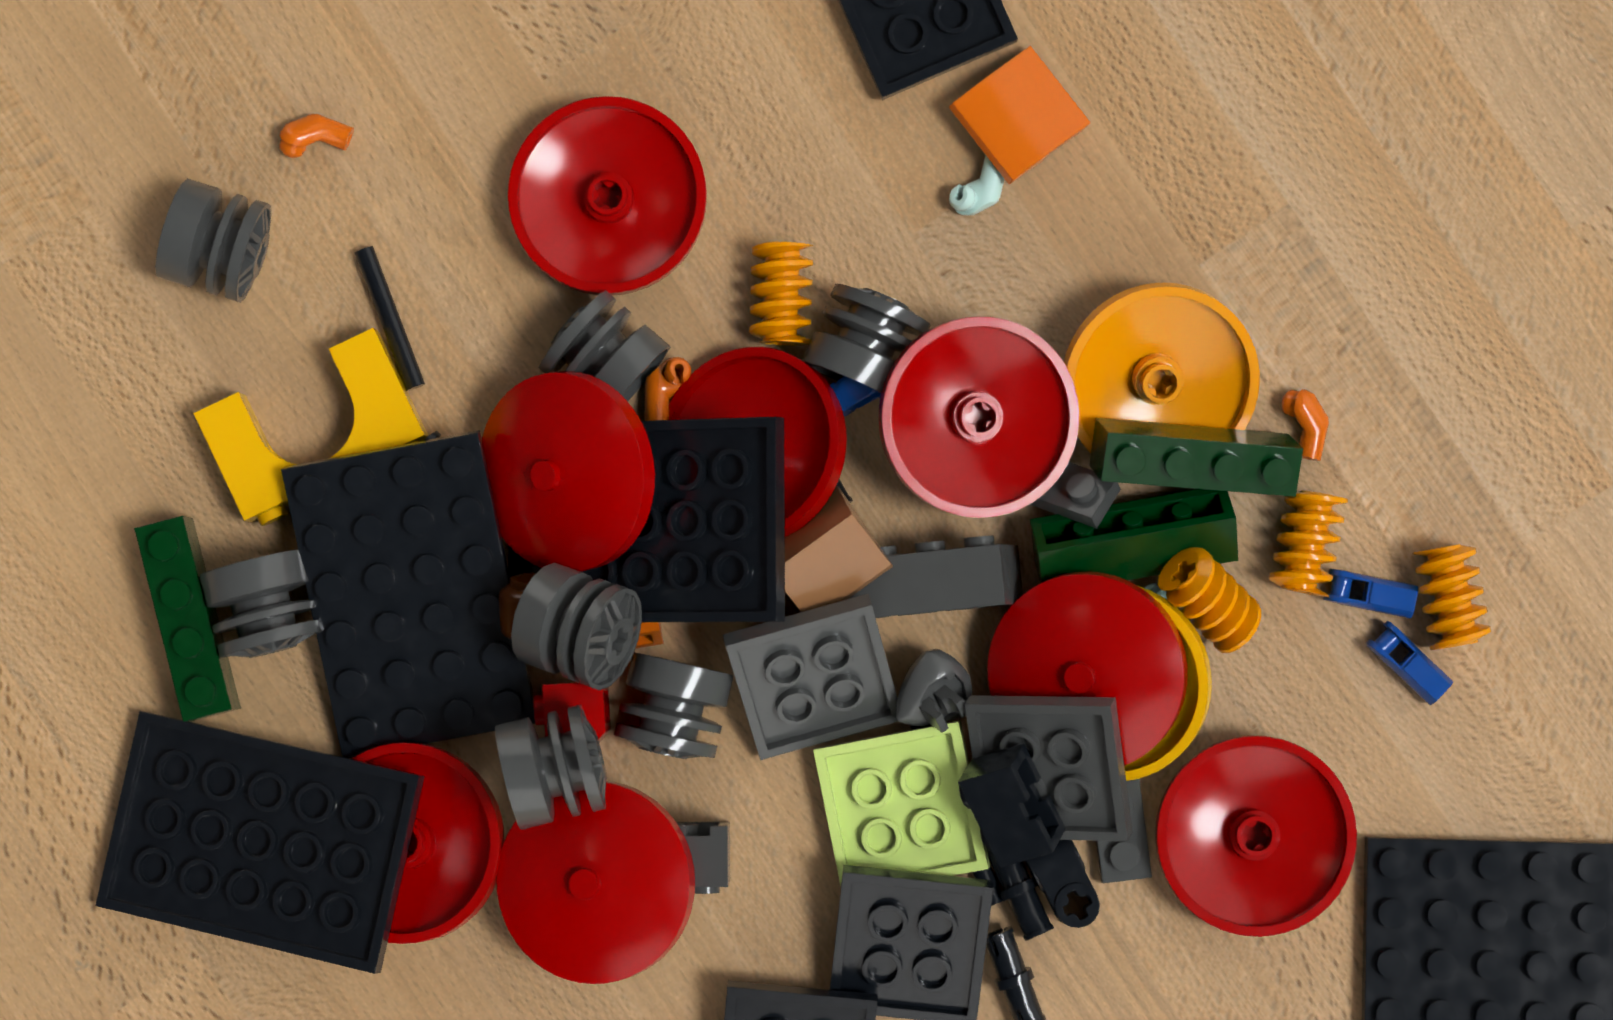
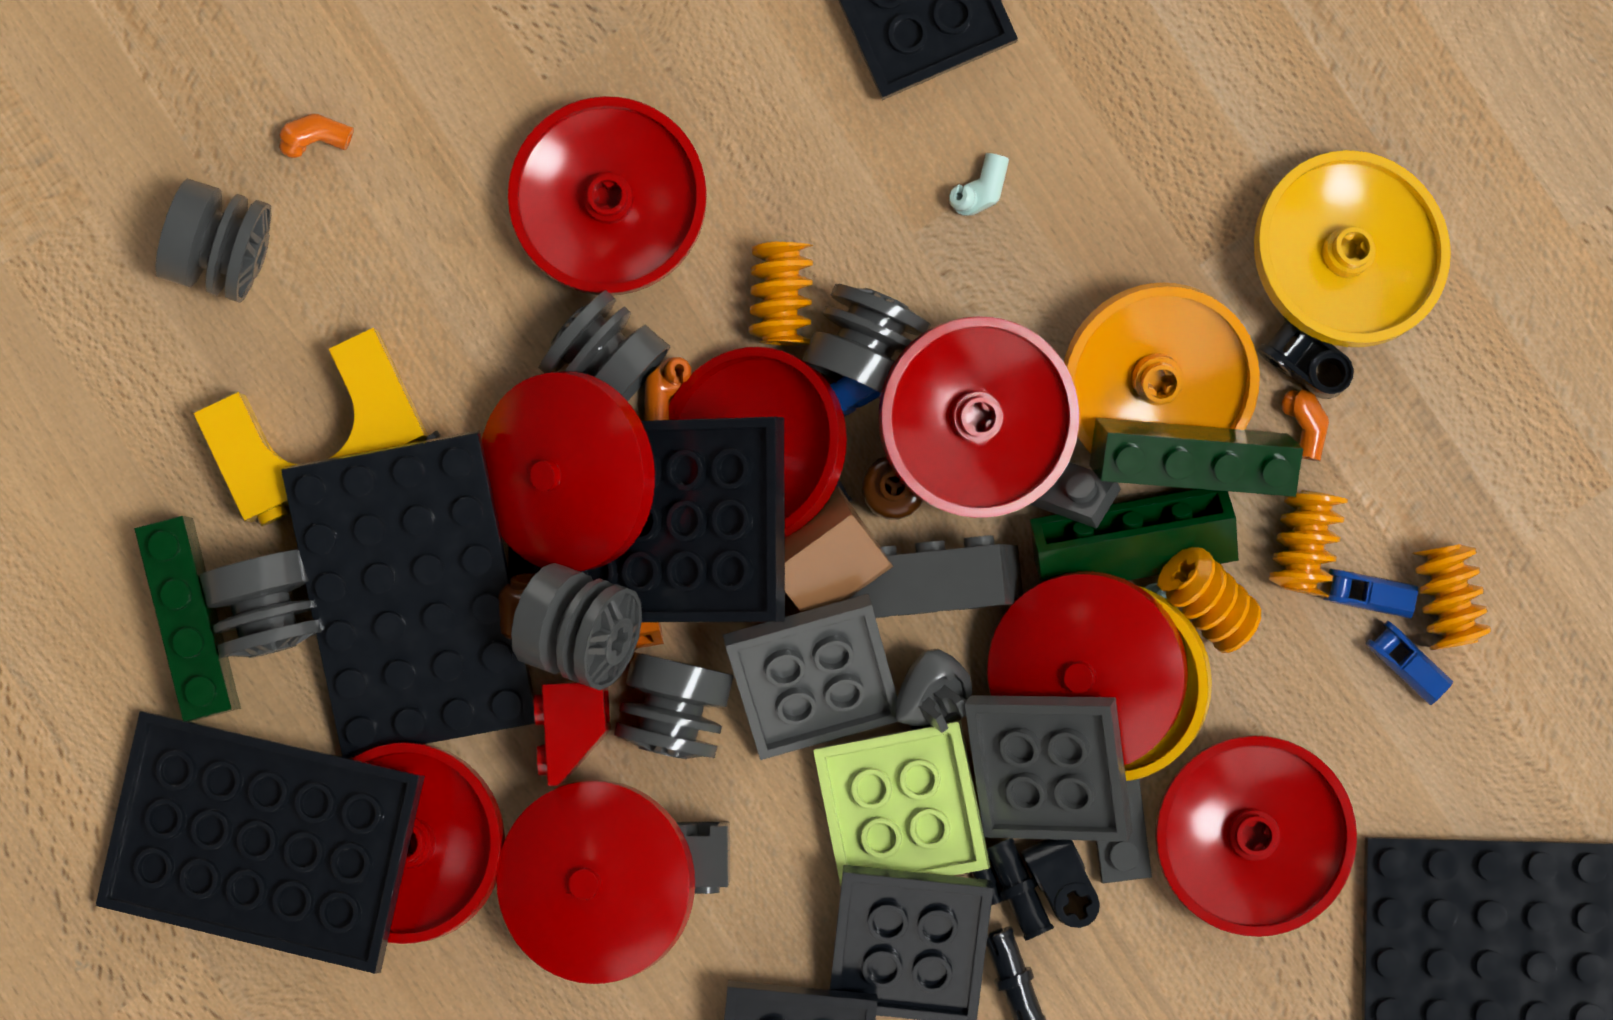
(389, 318): black bar -> none
(551, 766): dark grey wheel -> none
(879, 500): none -> reddish brown head
(1008, 807): black brick -> none
(1019, 115): orange slope -> none
(1303, 359): none -> black piece
(1352, 249): none -> yellow dish

